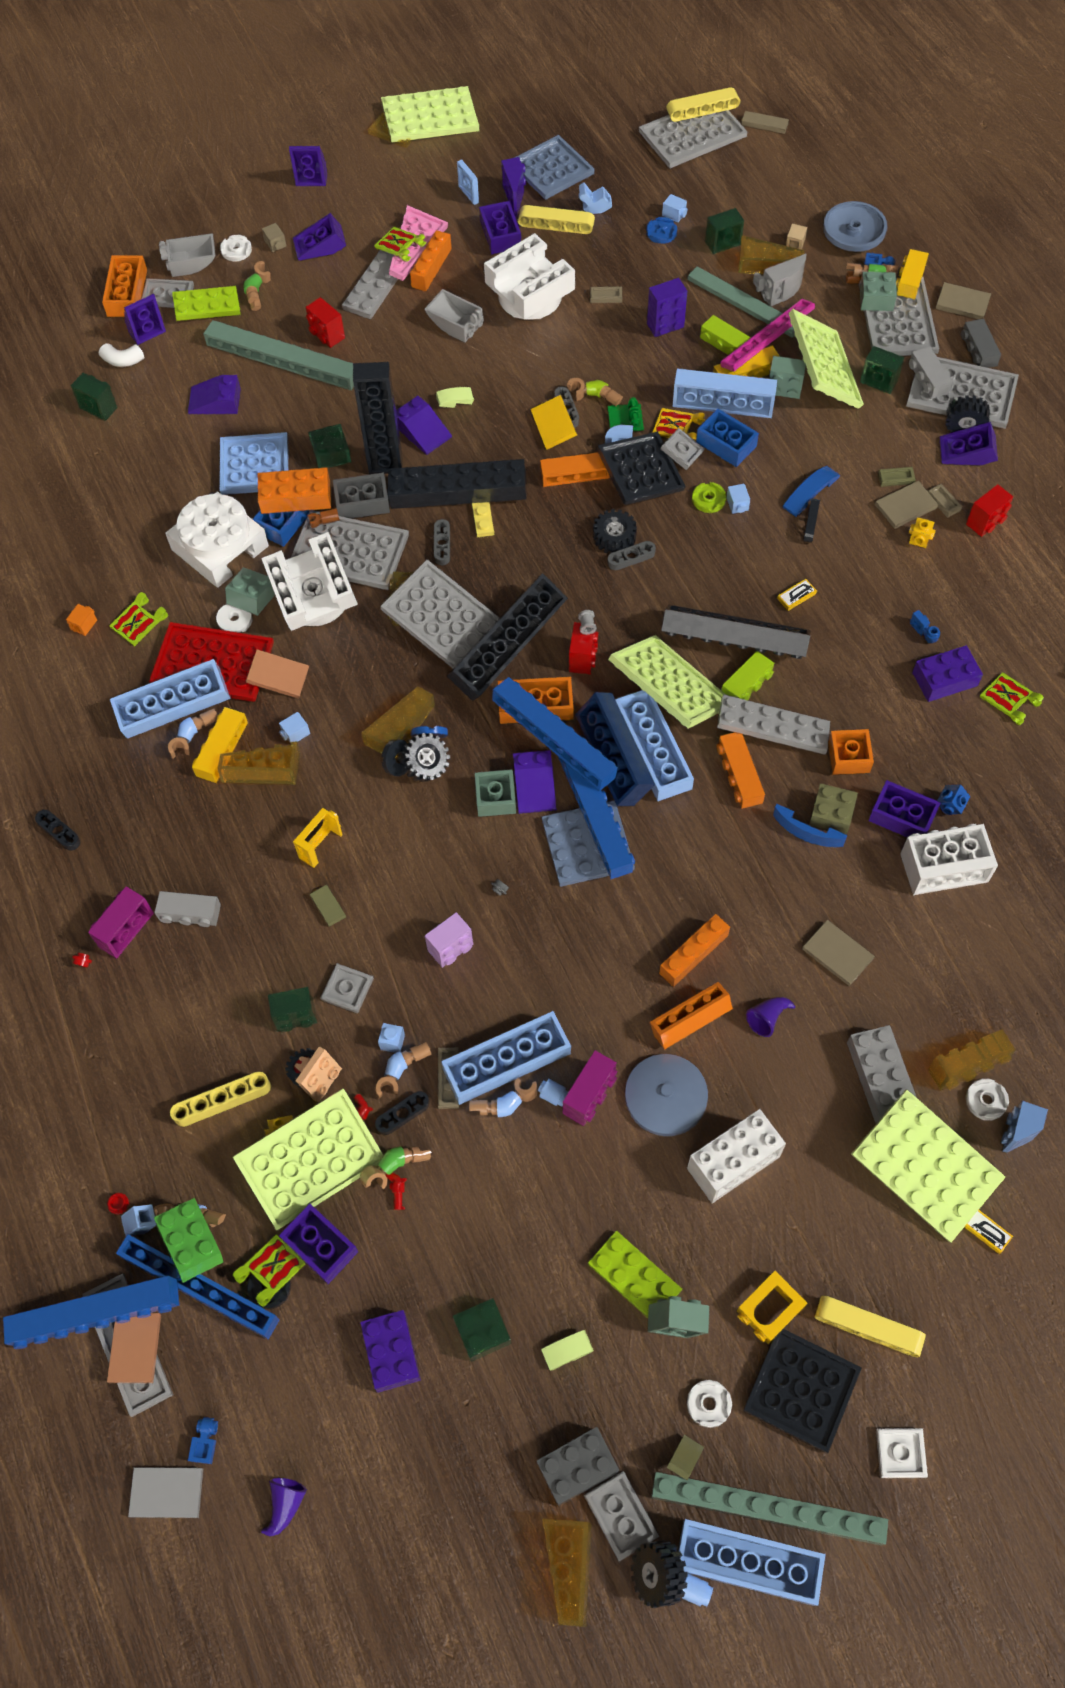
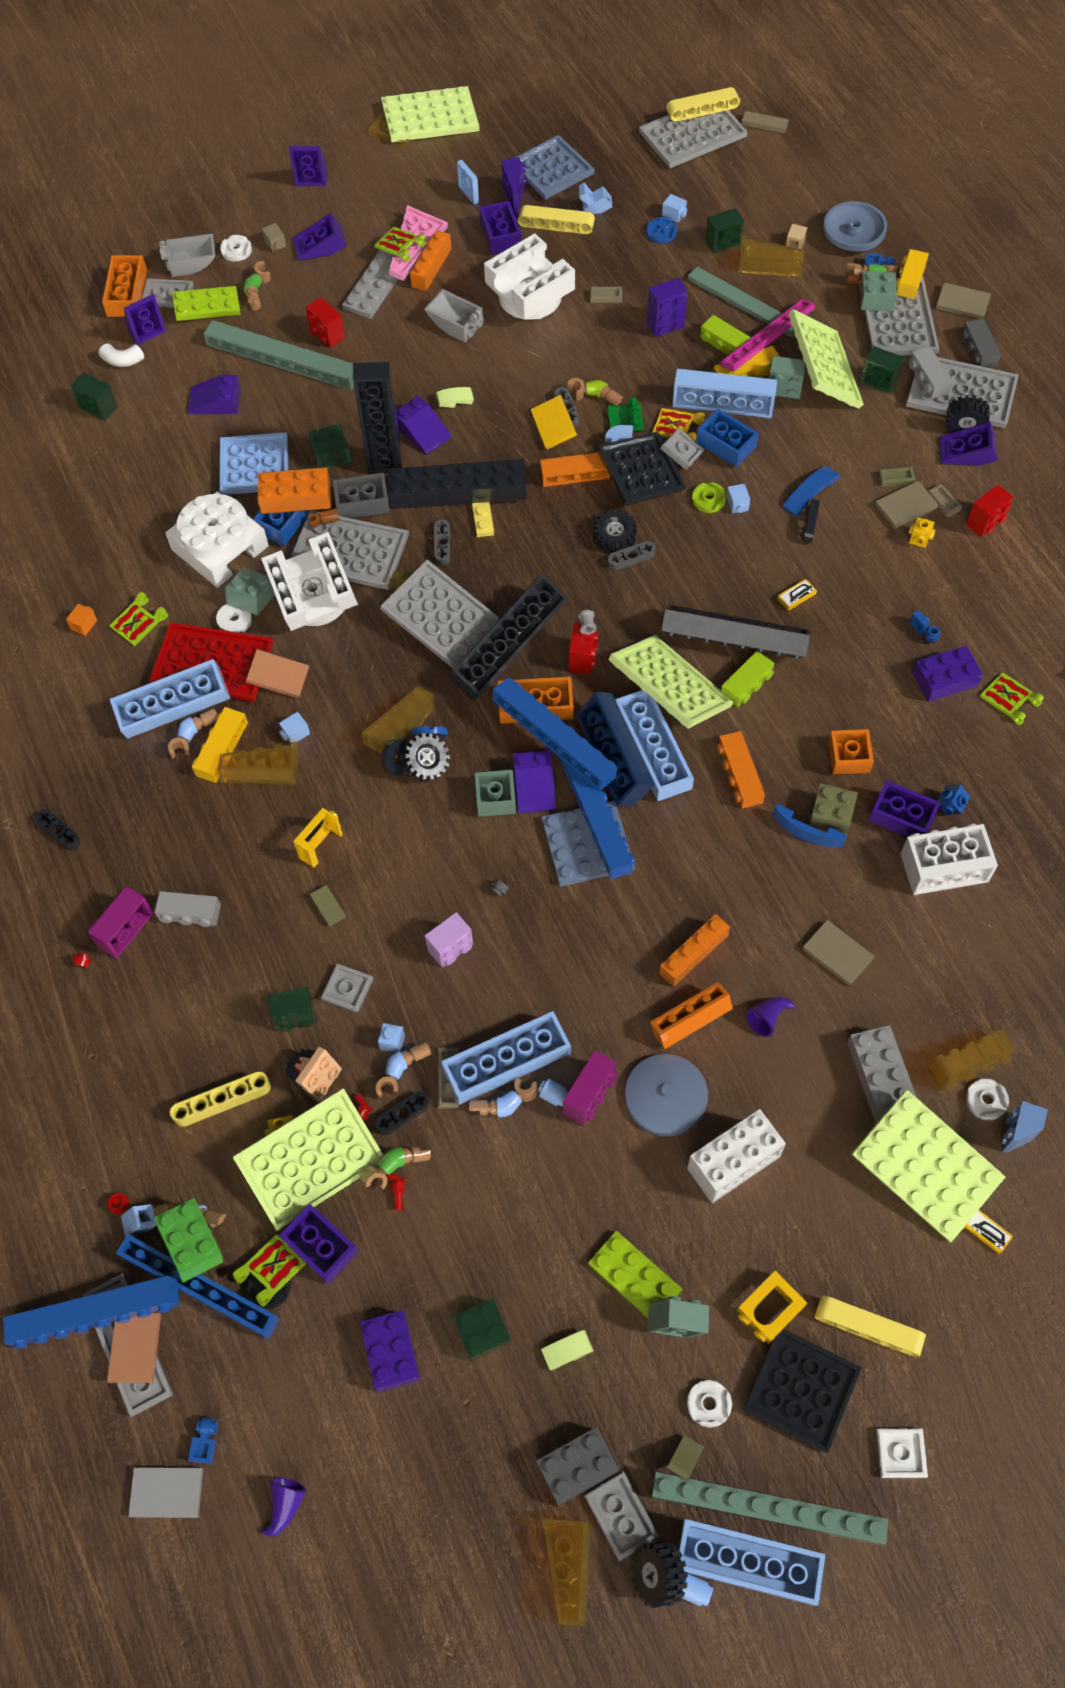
(774, 724): light grey plate -> none
(781, 280): light grey piece -> none

